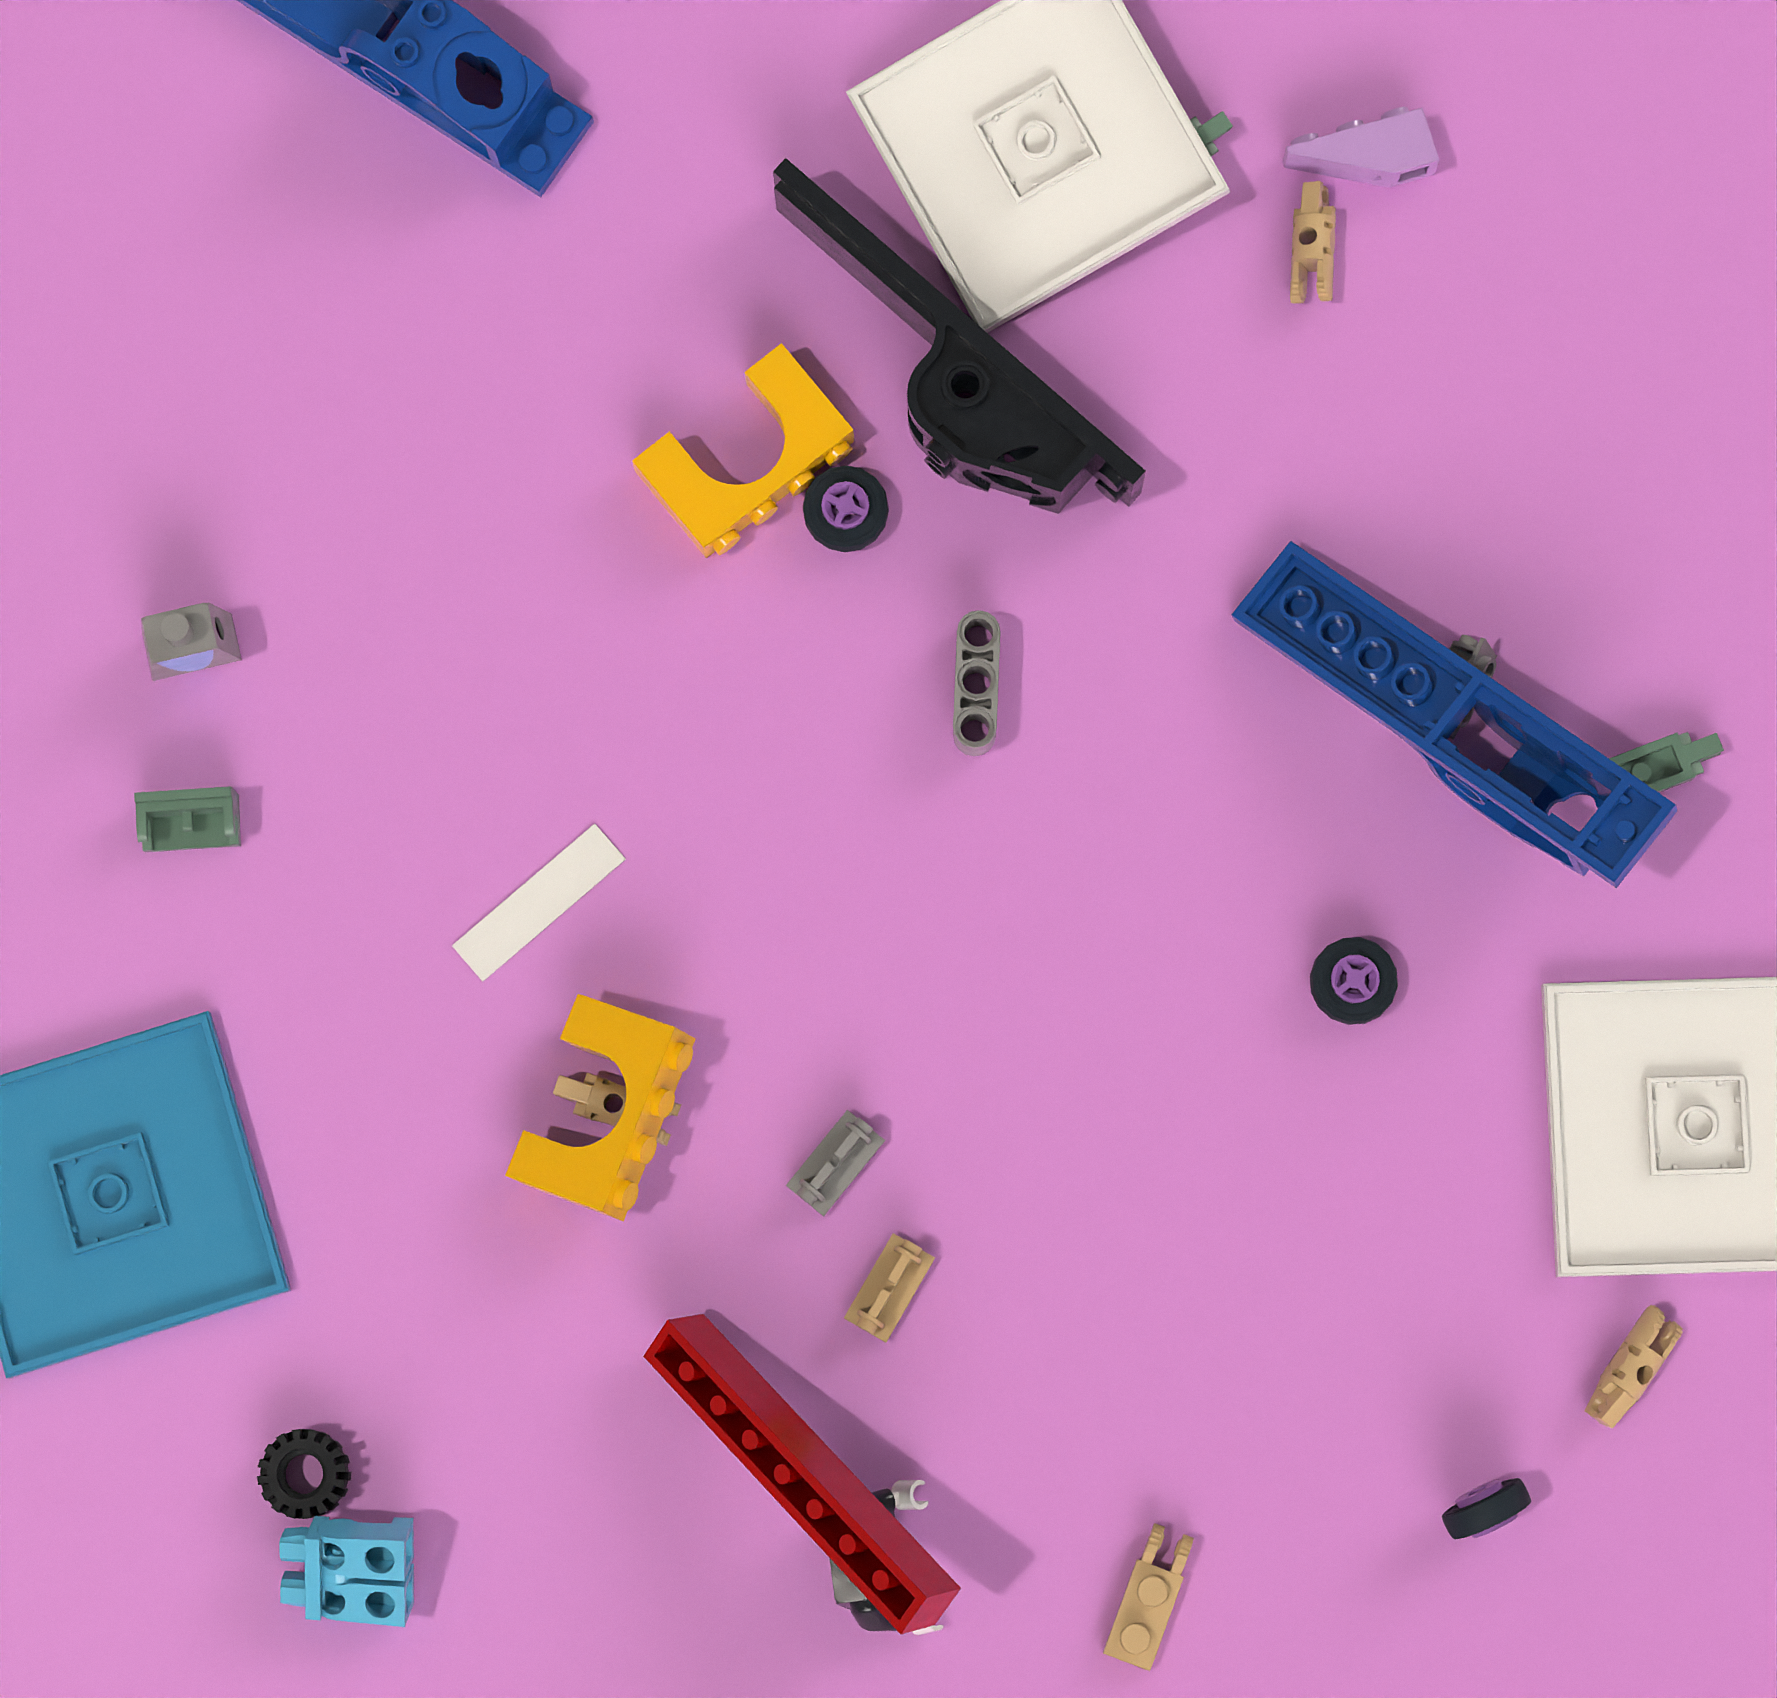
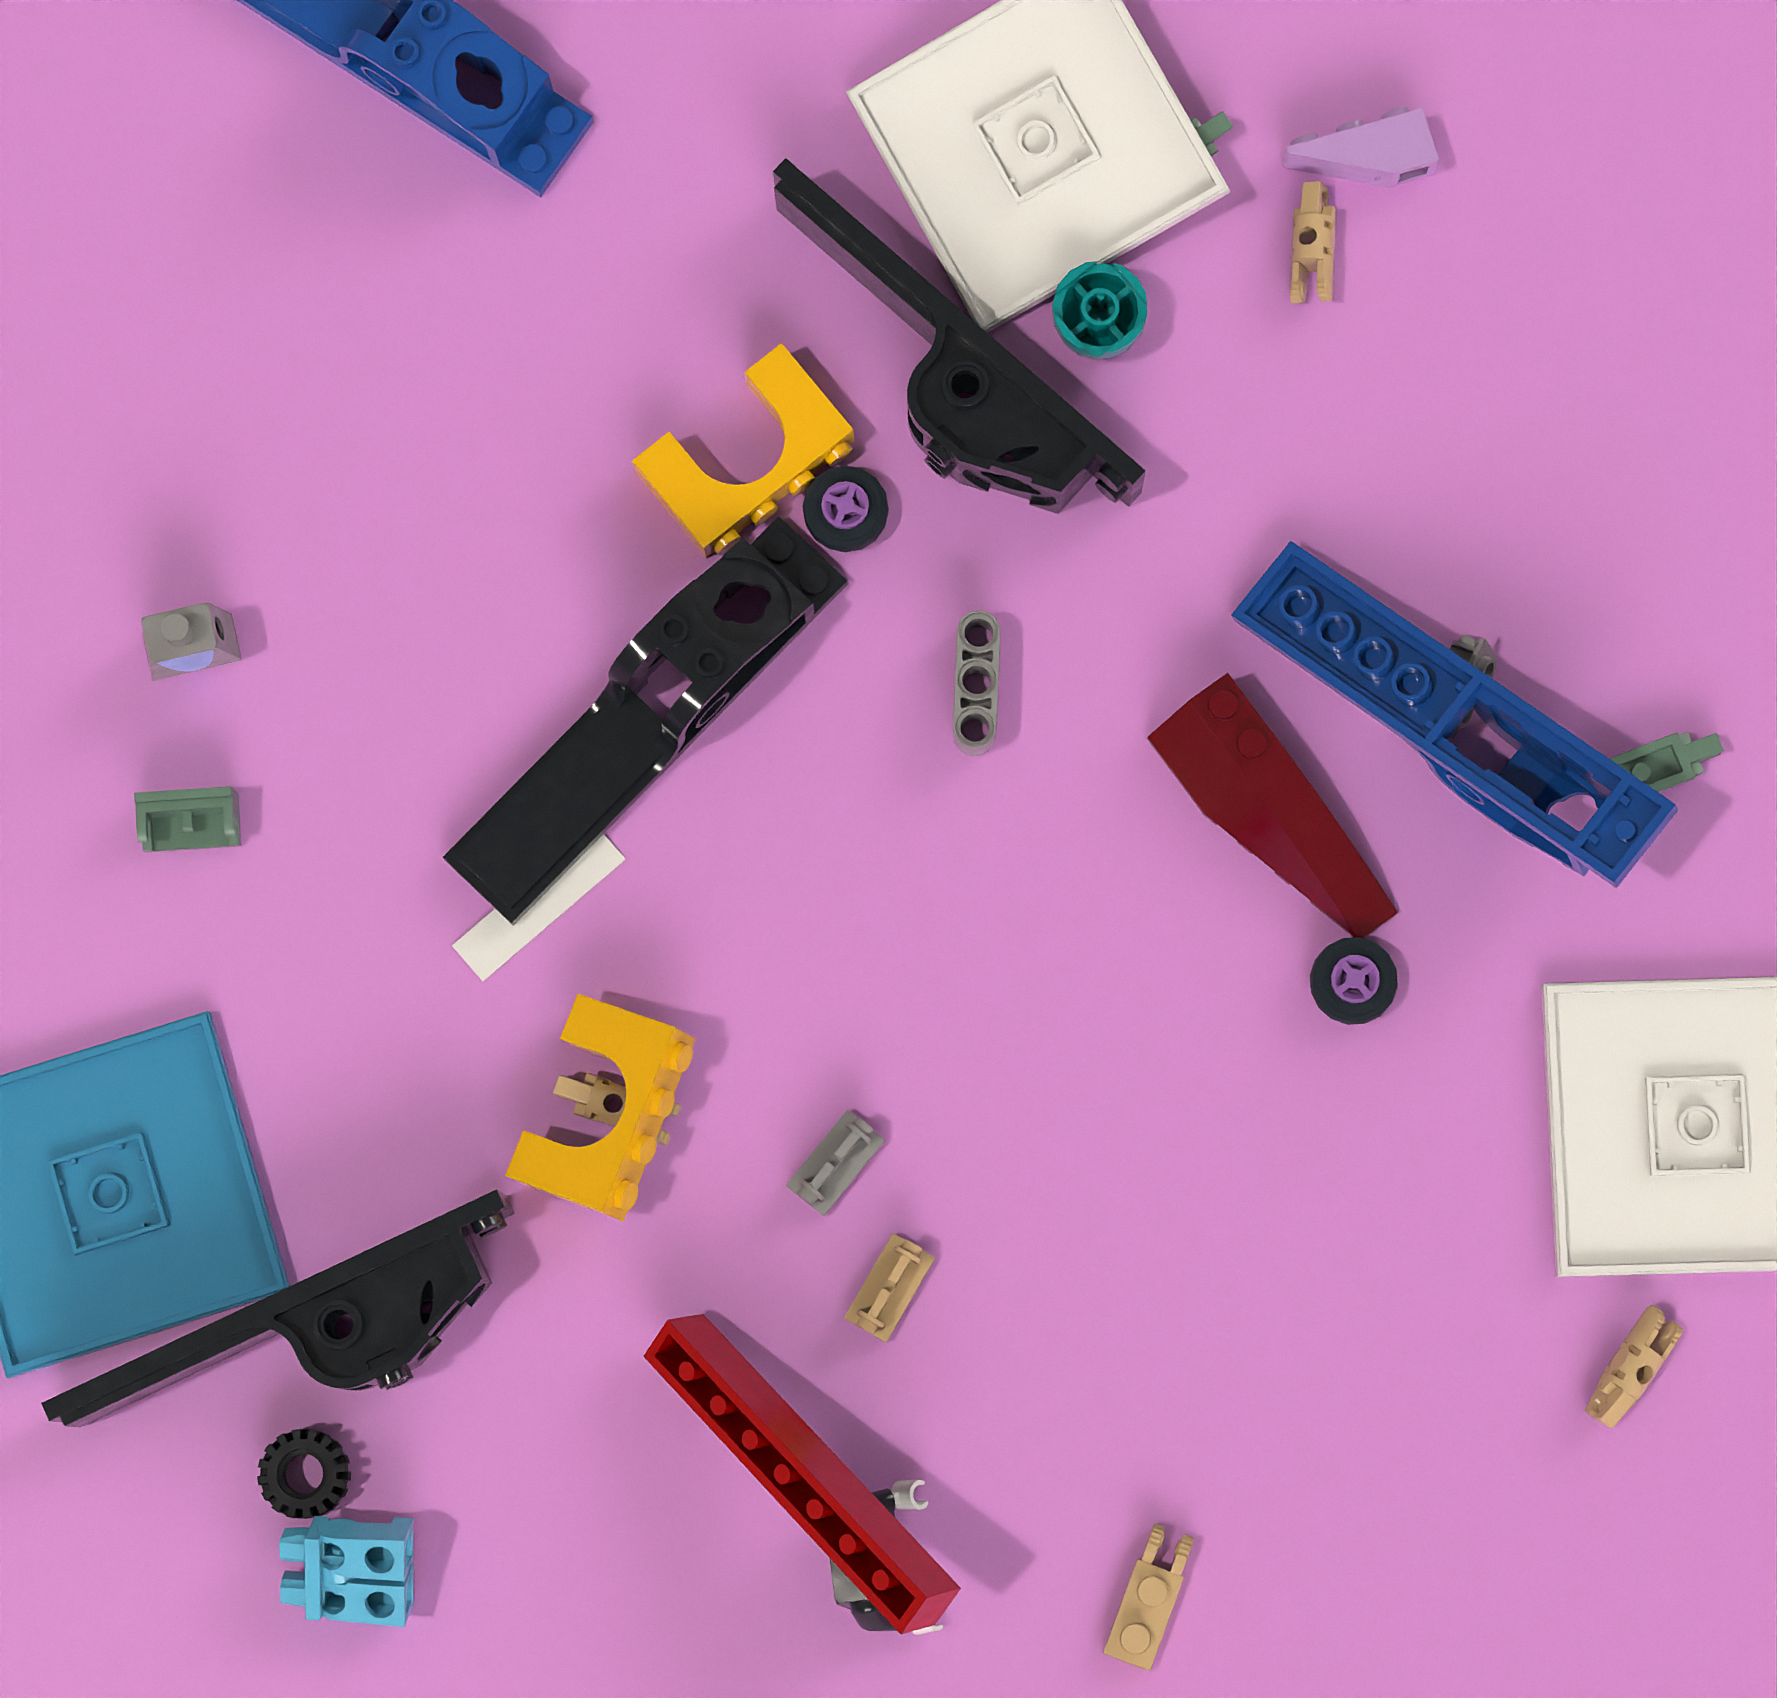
(376, 1288): none -> black piece
(621, 741): none -> black piece
(1099, 310): none -> teal cylinder
(1266, 803): none -> dark red wedge
(1486, 1508): black wheel -> none

